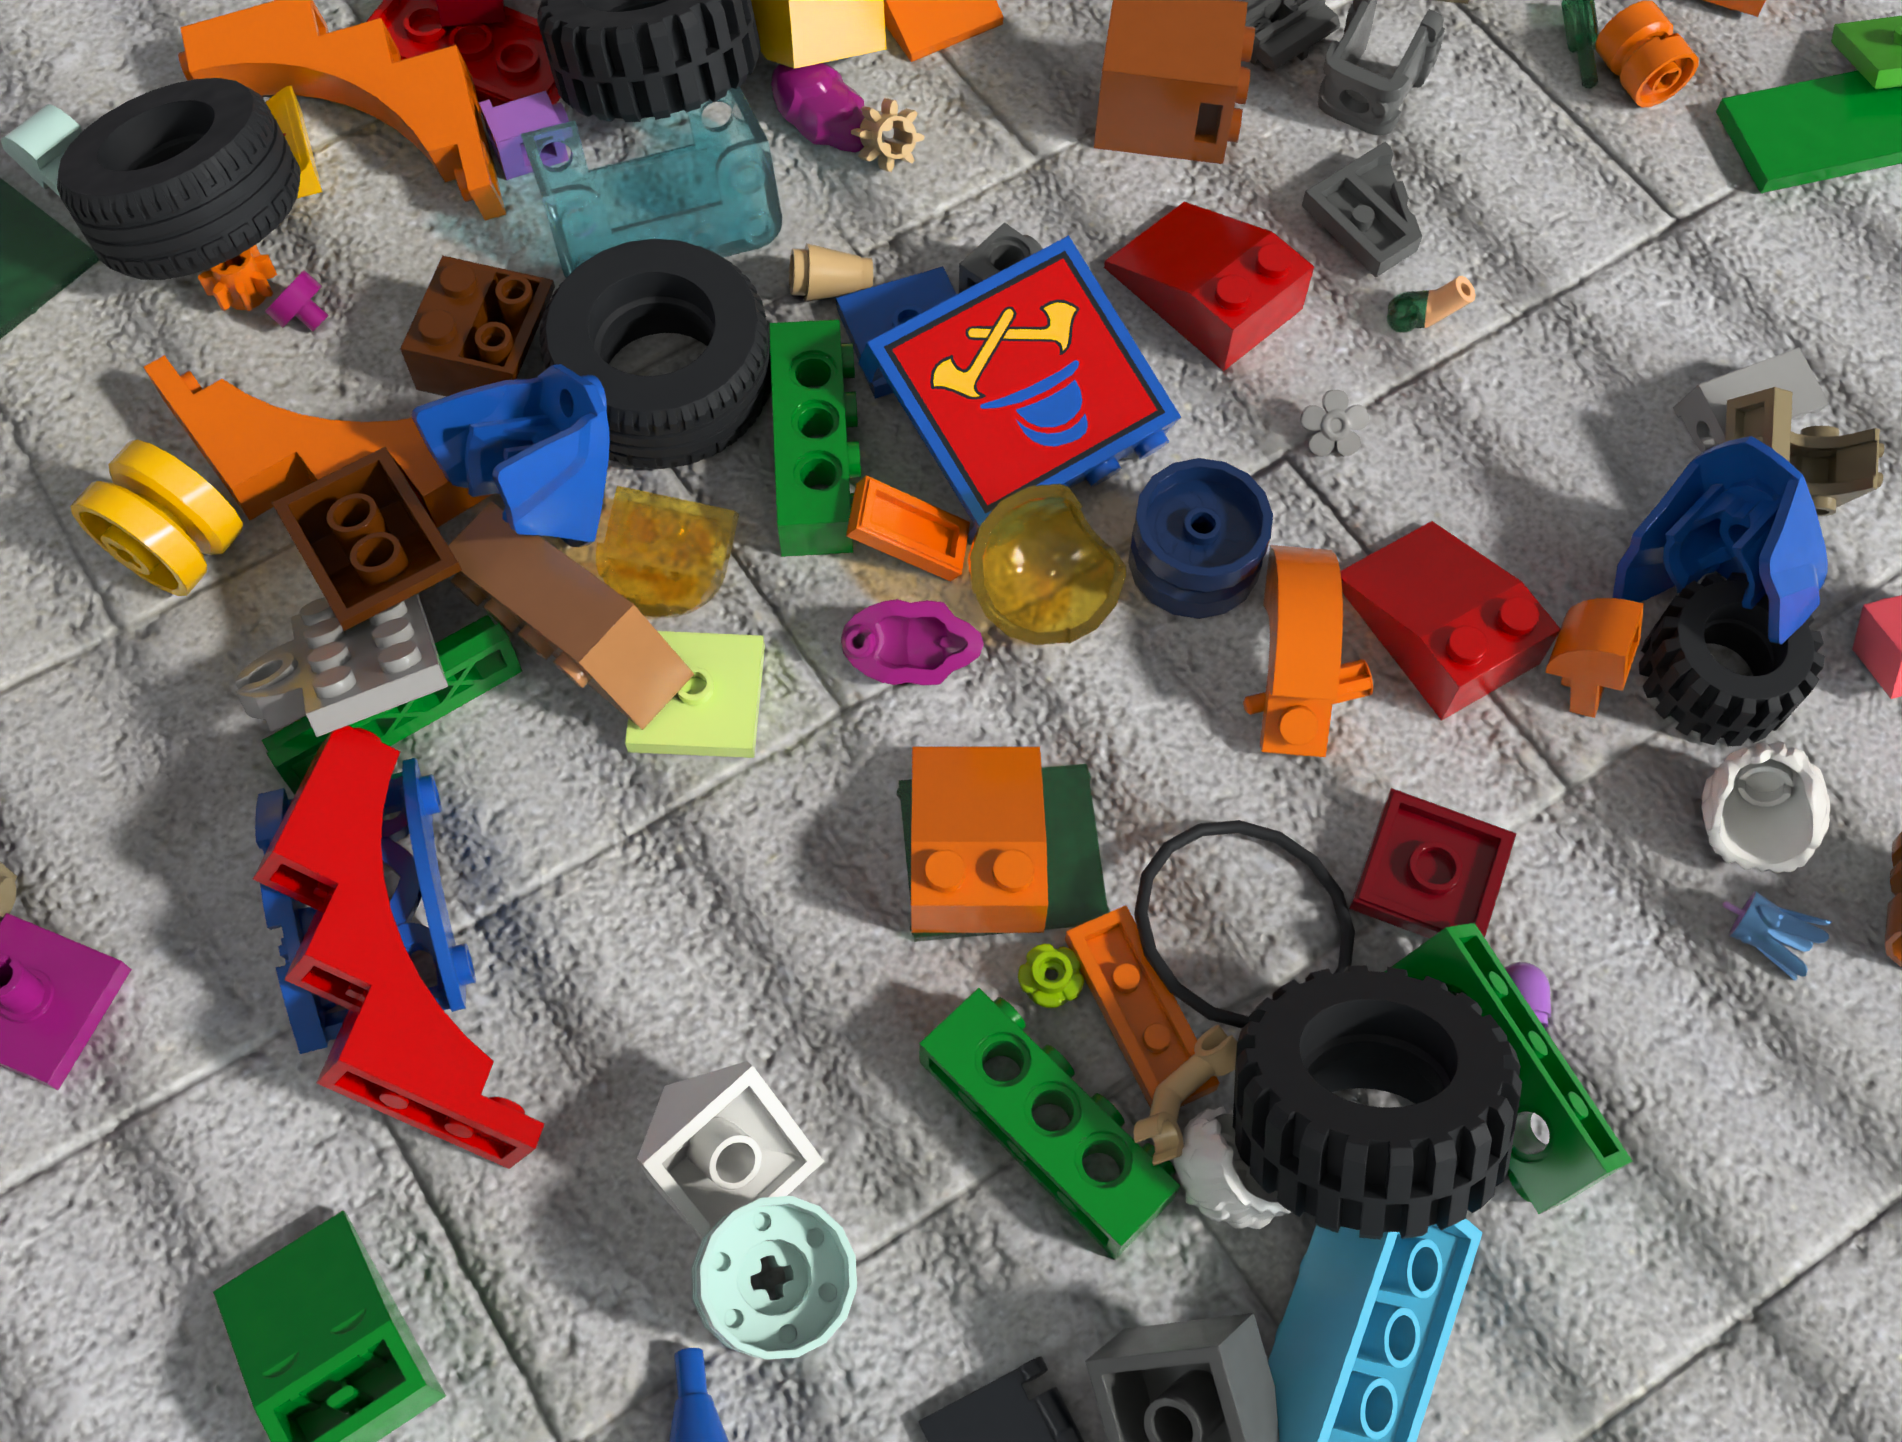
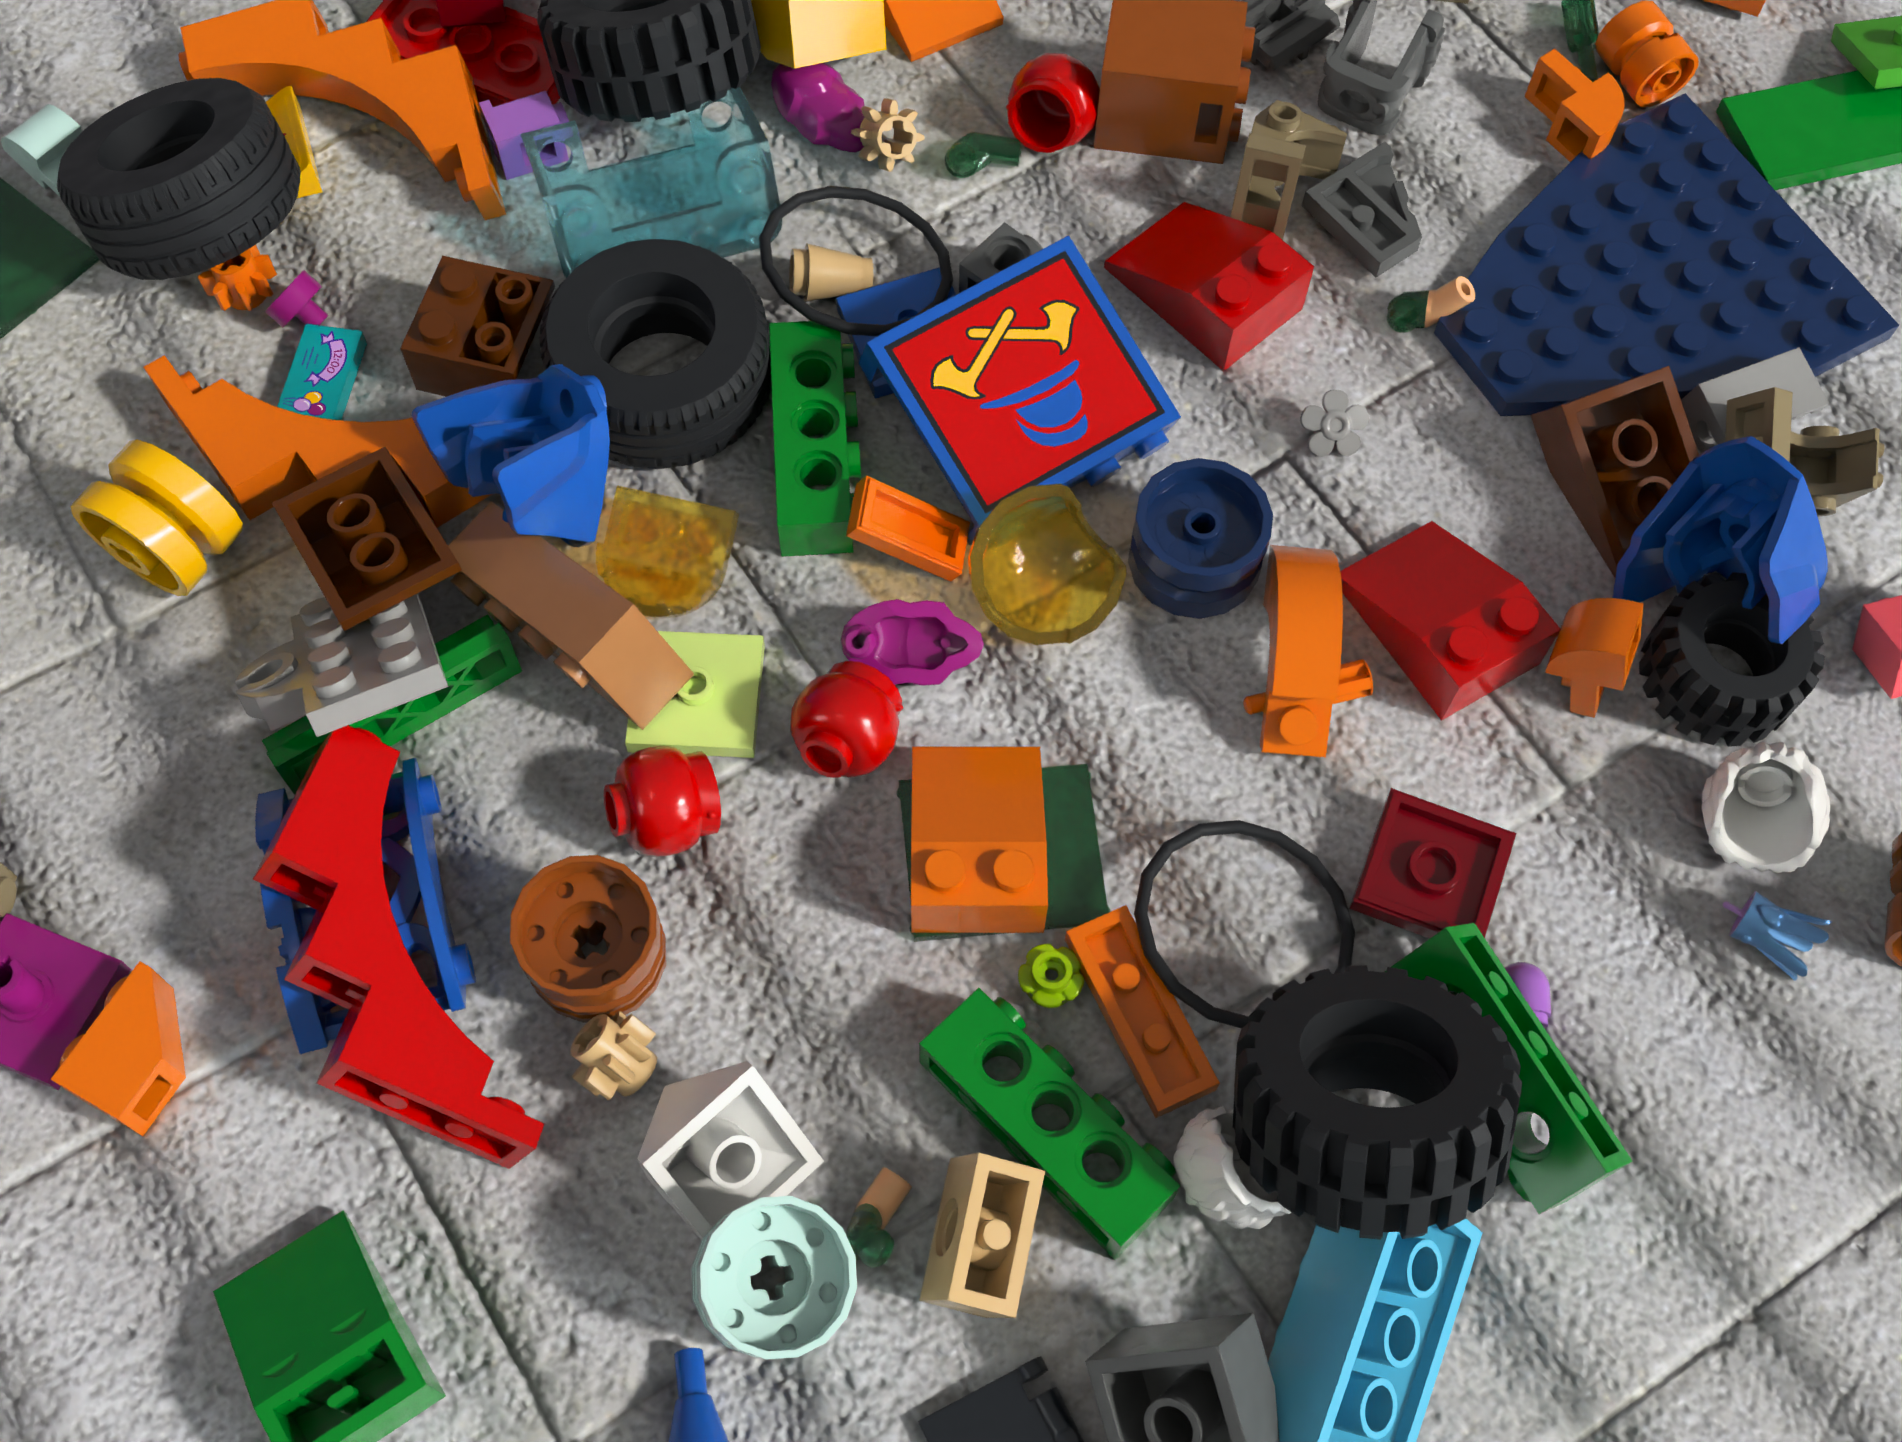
(130, 1053): none -> orange slope
(323, 371): none -> teal tile
(583, 903): none -> dark orange wheel
(613, 1055): none -> tan gear
(663, 800): none -> red piece
(846, 720): none -> red piece
(855, 194): none -> black piece
(873, 1214): none -> arm
(979, 150): none -> clear green arm
(982, 1236): none -> tan brick
(1052, 102): none -> red piece
(1213, 1057): tan arm -> none
(1278, 151): none -> dark tan tile
(1580, 109): none -> orange brick
(1617, 455): none -> reddish brown slope
(1654, 263): none -> dark blue piece

